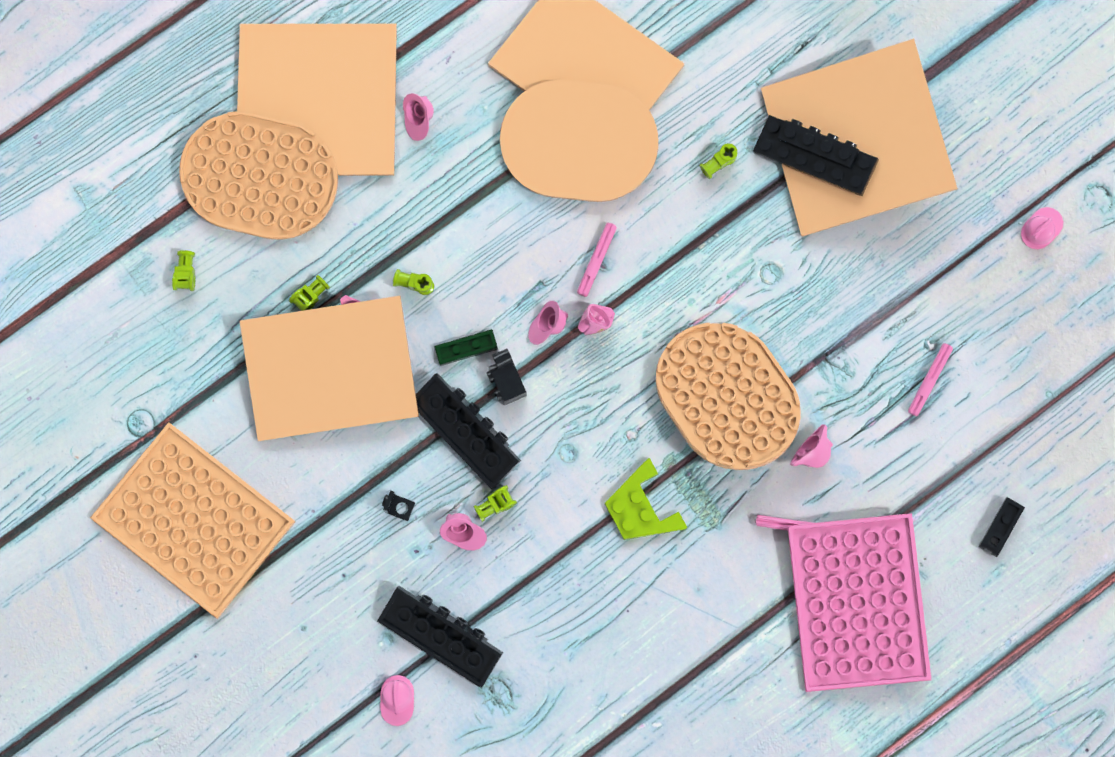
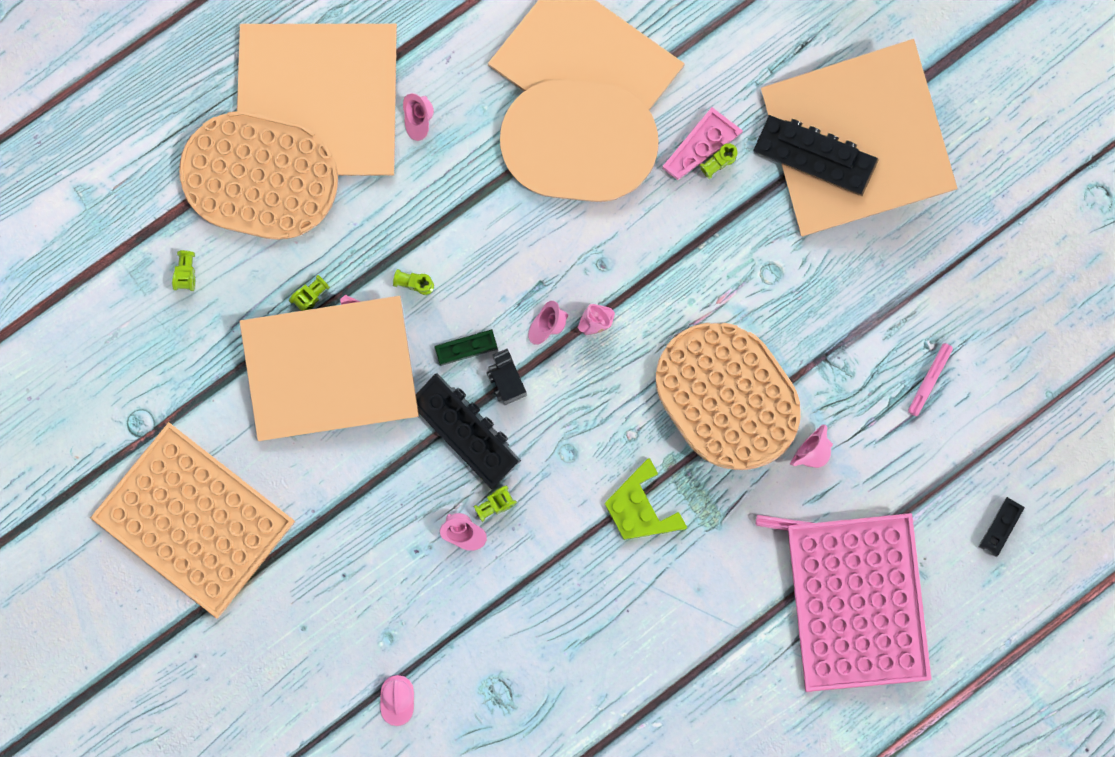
(390, 503): black bracket -> none
(441, 635): black plate -> none
(596, 259): bright pink axle -> none
(703, 142): none -> bright pink wing
(1042, 228): bright pink piece -> none

